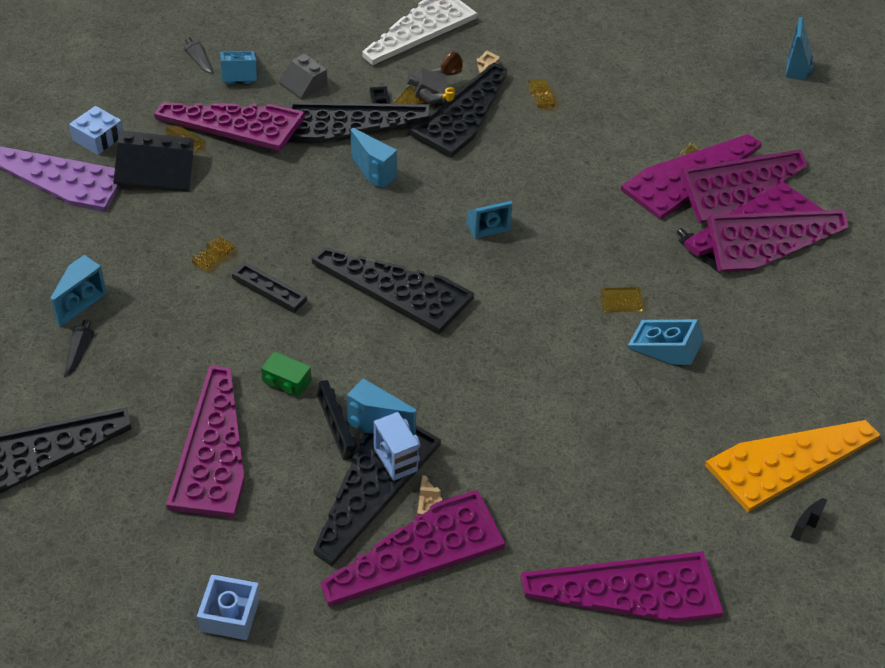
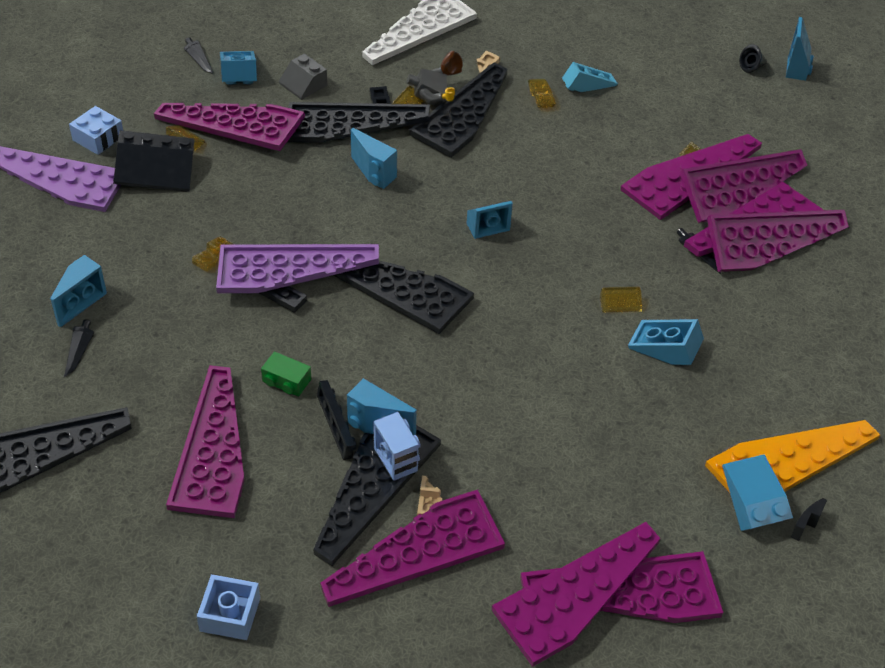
(276, 266): none -> medium lavender wing
(562, 604): none -> magenta wing
(585, 78): none -> medium azure slope
(751, 58): none -> black hat
(756, 492): none -> dark azure slope

